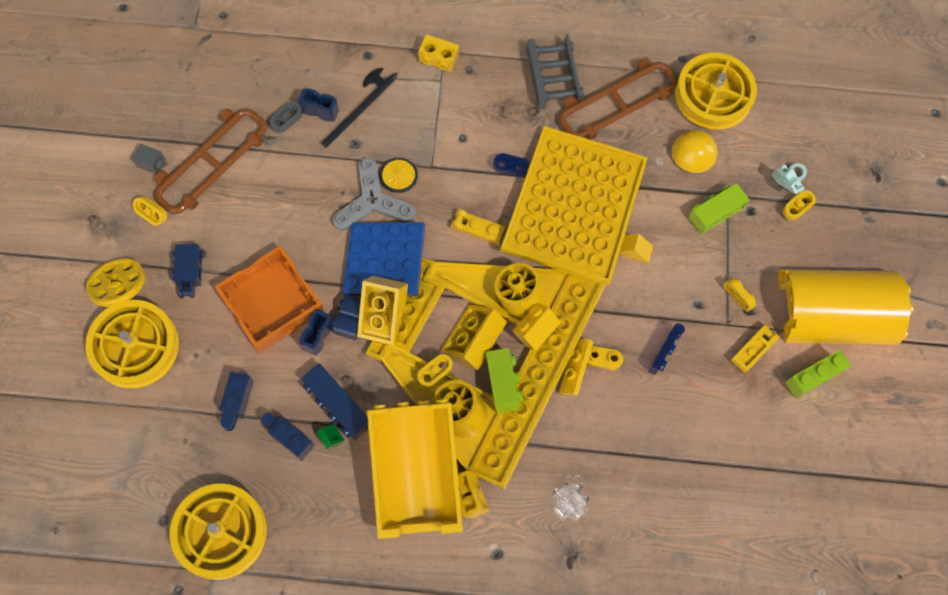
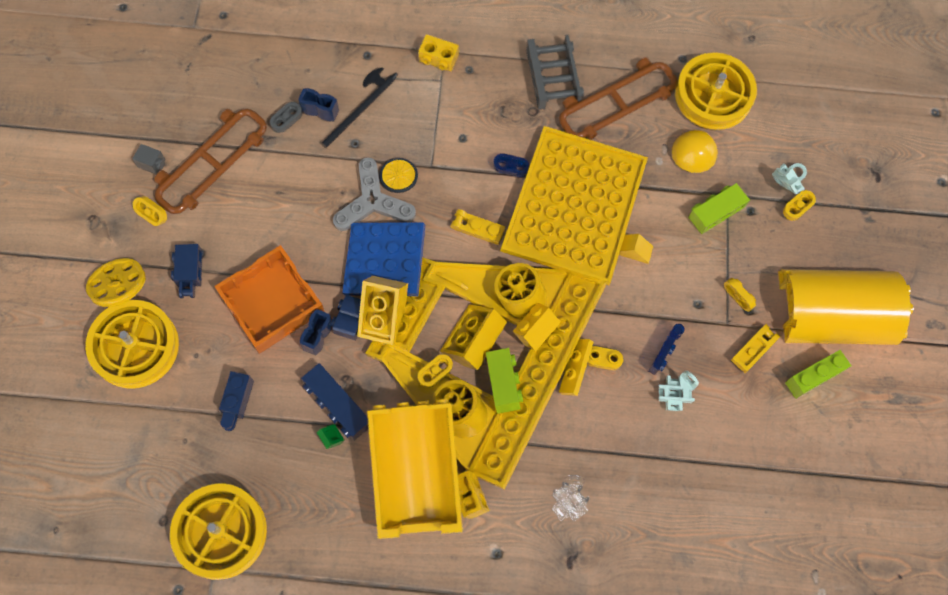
(287, 436): dark blue brick -> none
(681, 384): none -> light aqua piece

